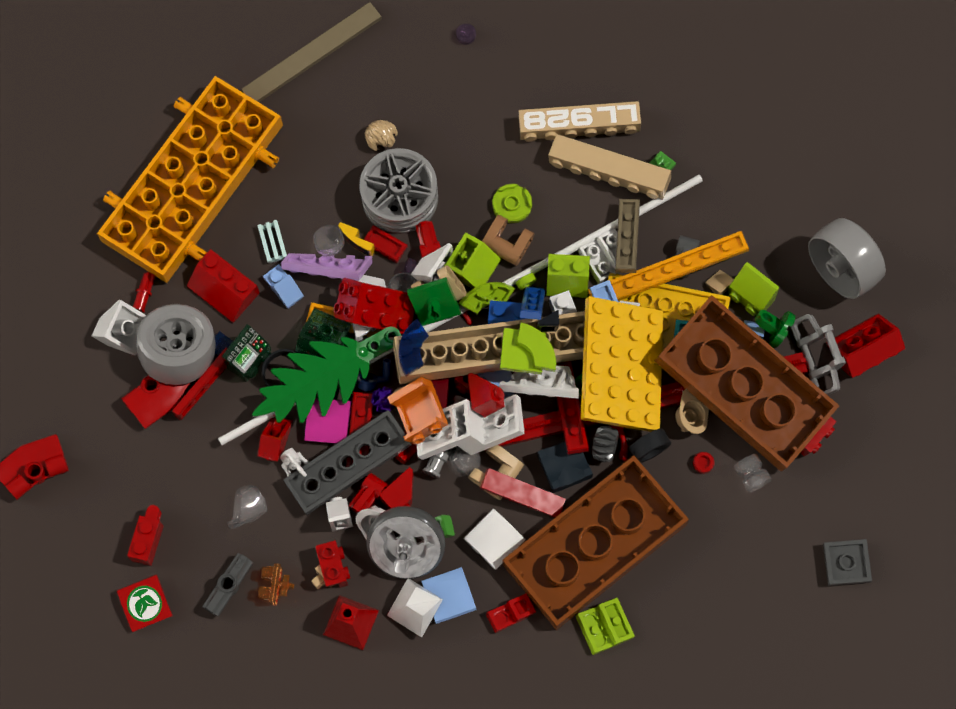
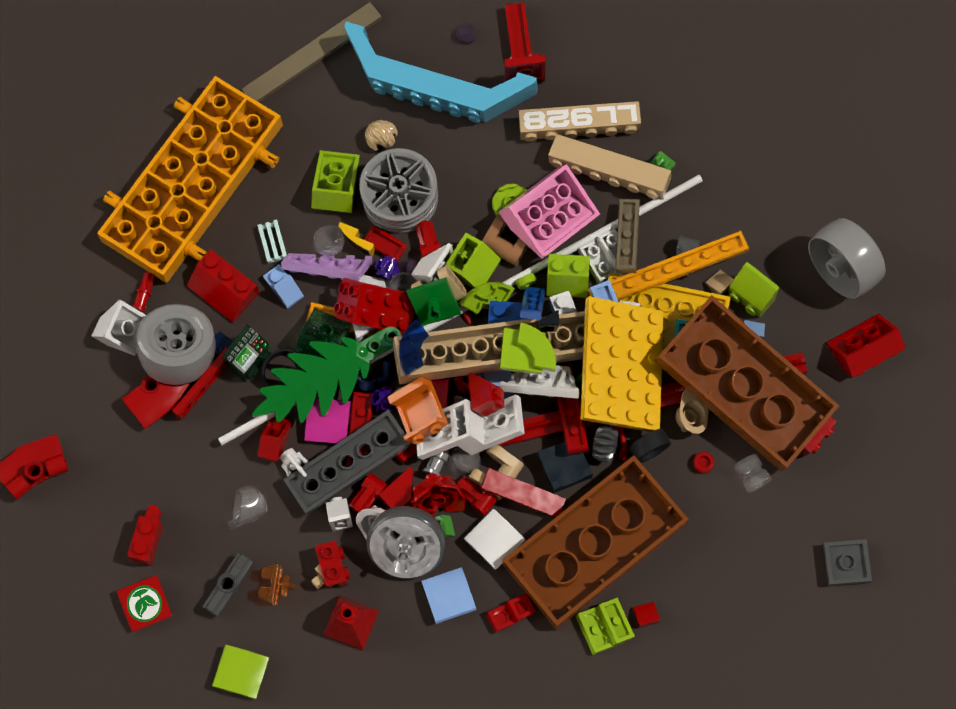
(240, 671): none -> lime slope
(335, 181): none -> lime slope
(386, 268): none -> dark purple gear
(414, 607): white slope -> none
(436, 89): none -> medium azure slope
(438, 493): none -> red brick
(478, 498): none -> red piece
(522, 58): none -> red bracket
(550, 211): none -> bright pink slope
(646, 614): none -> red slope
(775, 326): green tile -> none
(803, 343): light grey bar -> none

